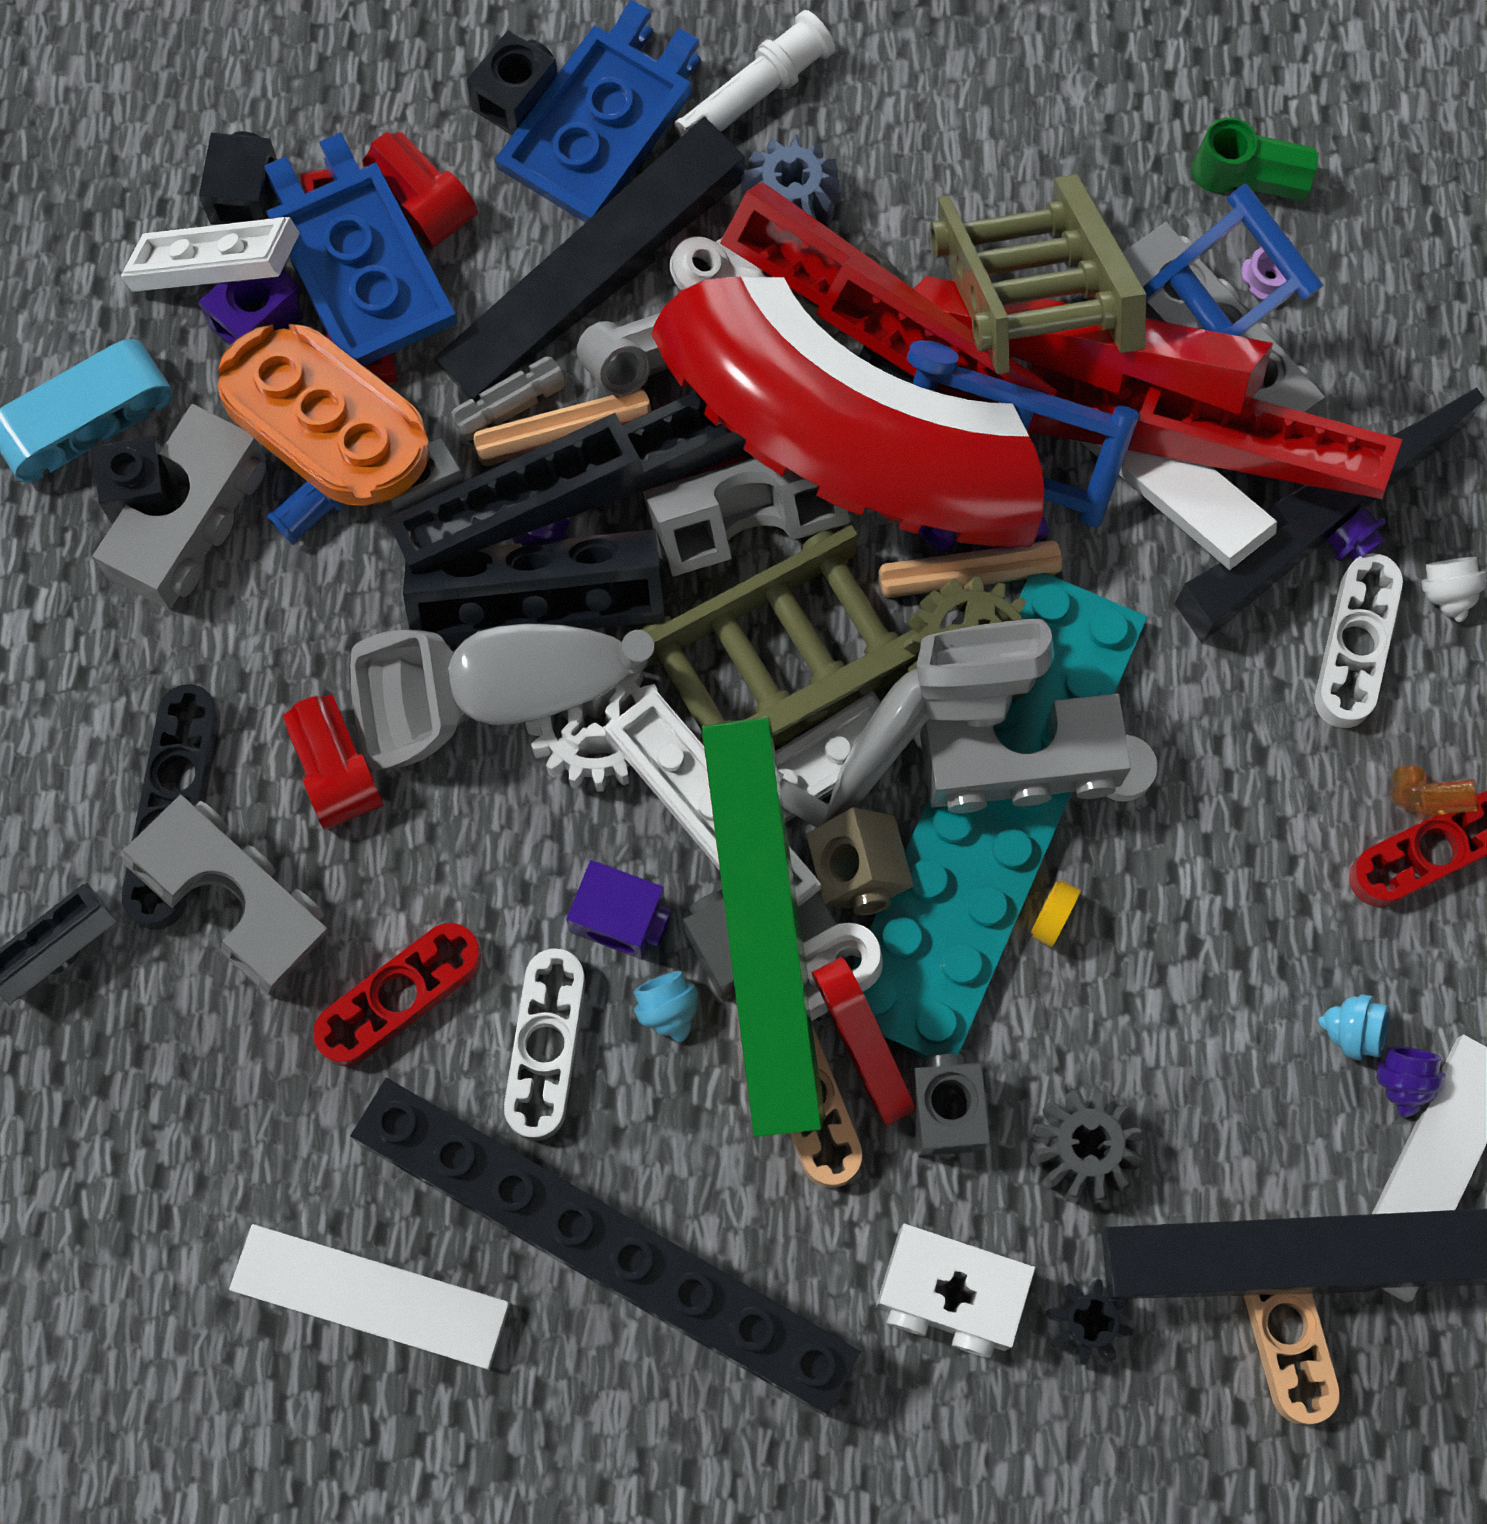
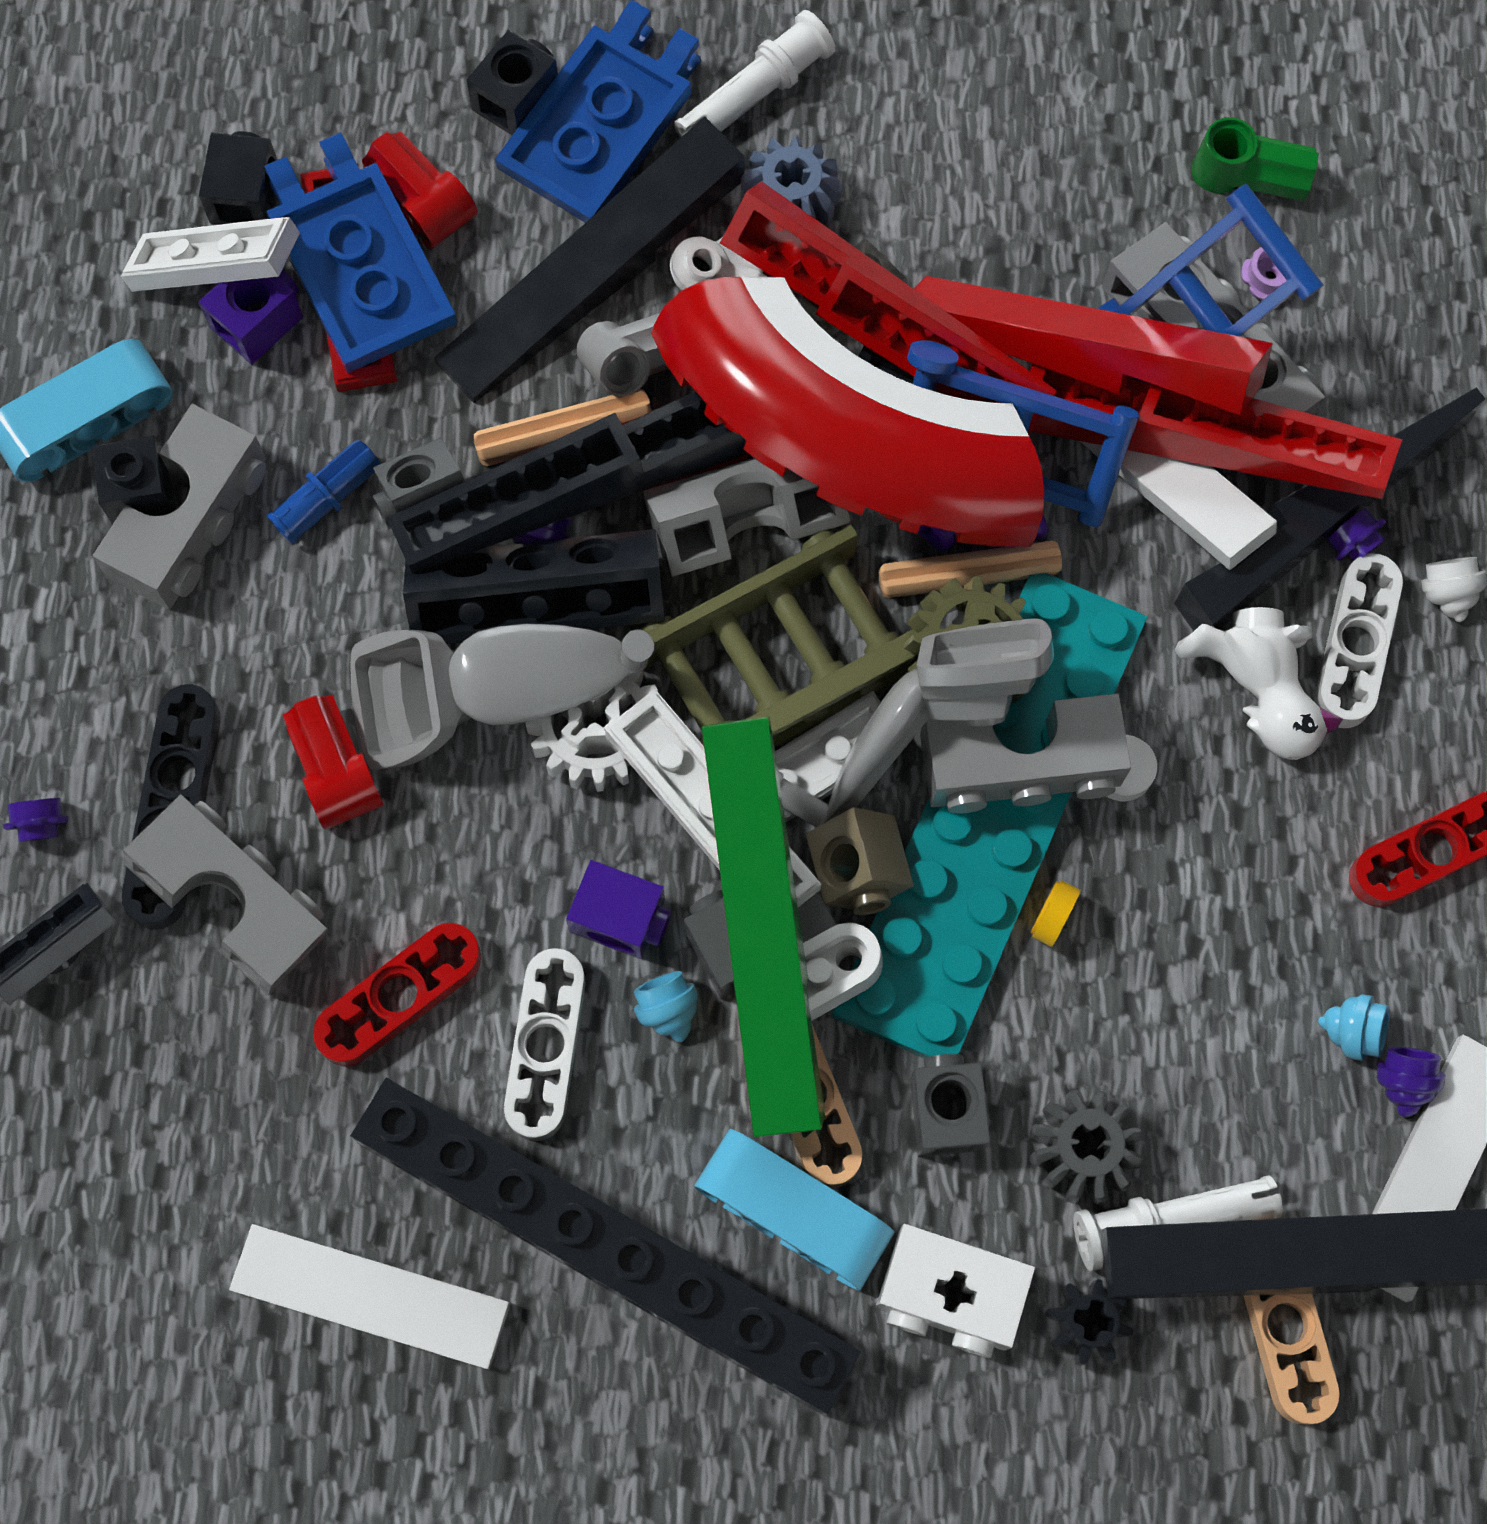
(35, 819): none -> dark purple plate
(323, 414): orange tile -> none
(509, 397): light grey axle -> none
(795, 1208): none -> medium azure beam
(863, 1041): red beam -> none
(1082, 243): olive fence -> none
(1230, 1203): none -> white pin
(1265, 662): none -> white animal
(1433, 798): clear orange arm -> none

